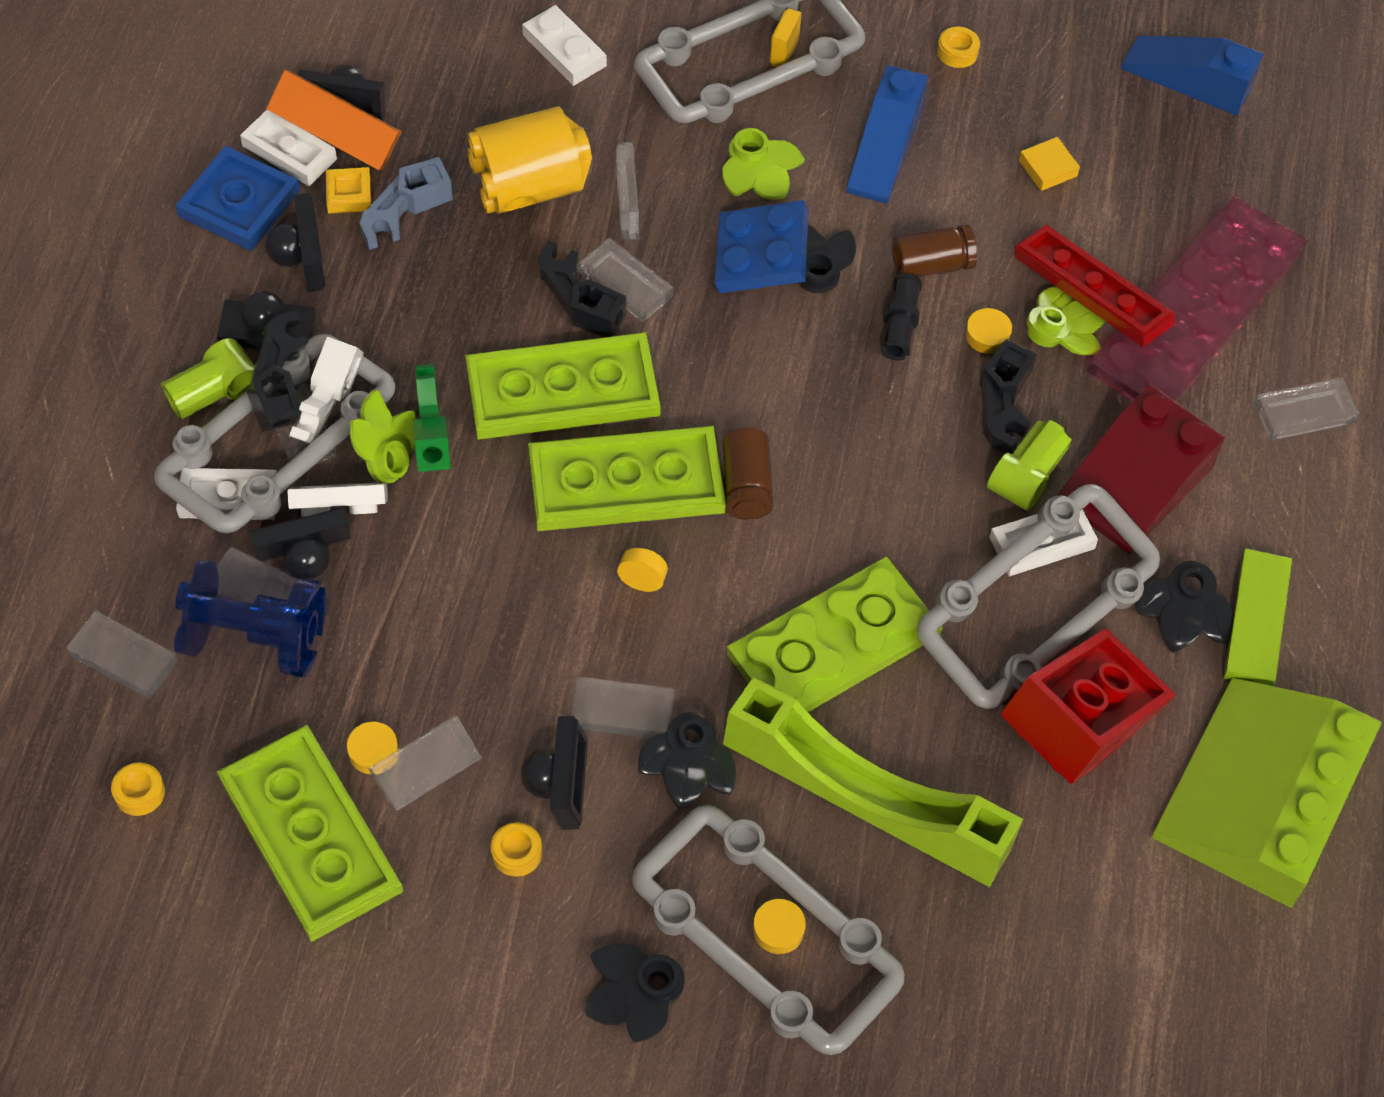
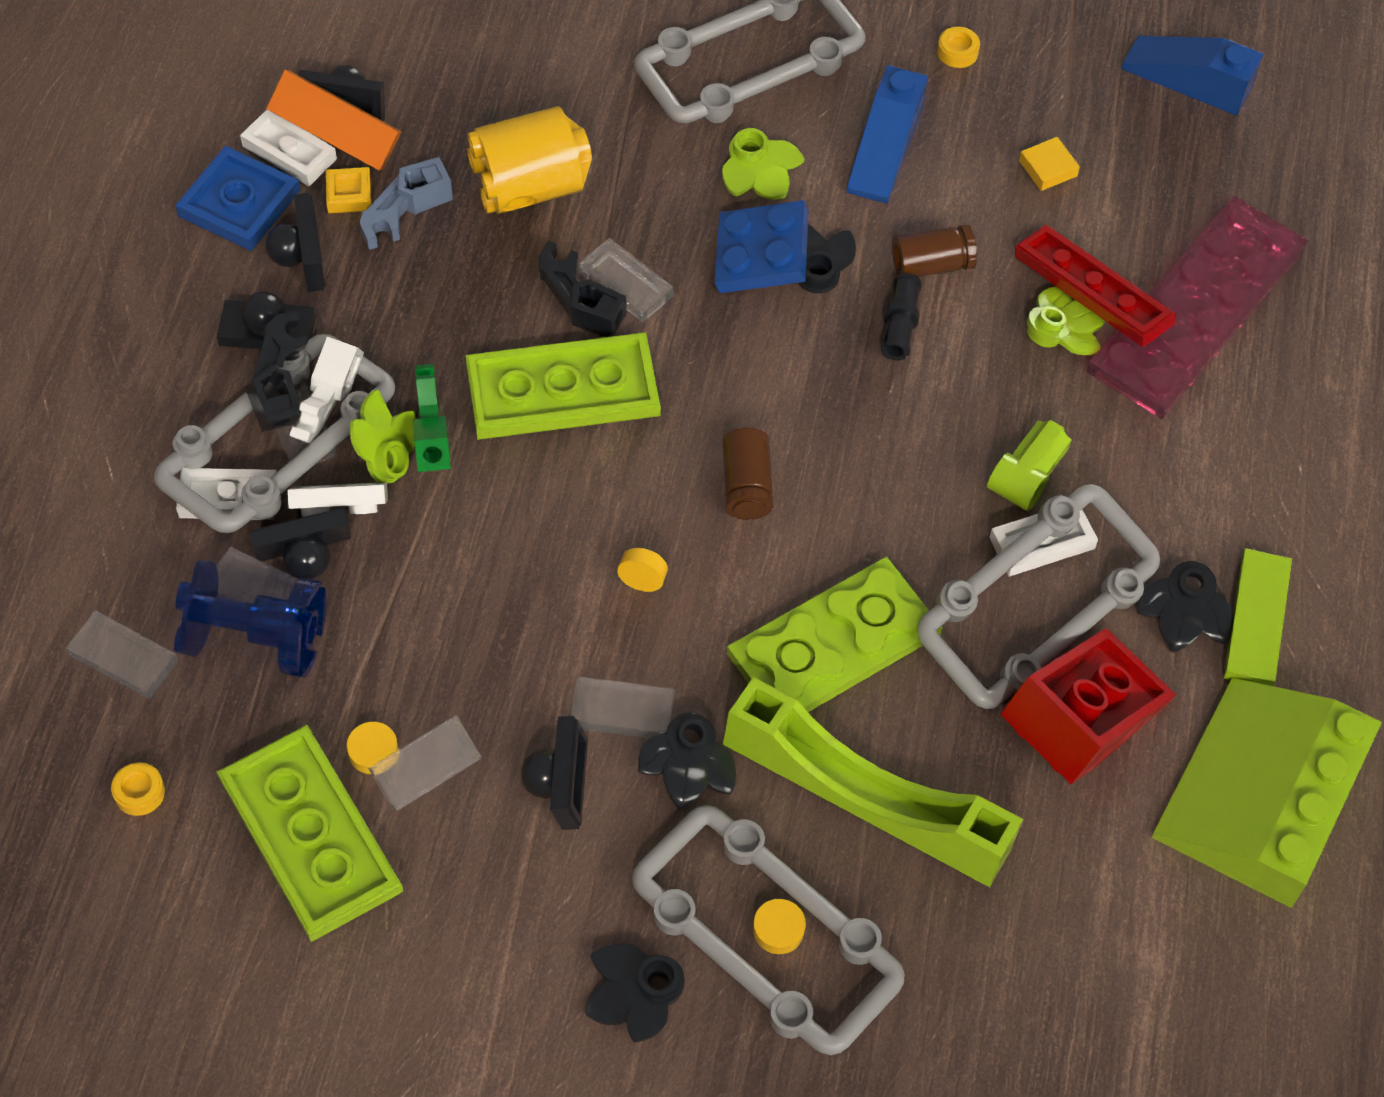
(222, 373): lime piece -> none
(516, 849): yellow tile -> none
(564, 45): white plate -> none
(626, 478): lime piece -> none
(627, 191): clear tile -> none
(785, 37): yellow tile -> none
(988, 330): yellow tile -> none
(999, 414): black piece -> none
(1147, 462): dark red slope -> none
(1306, 408): clear tile -> none

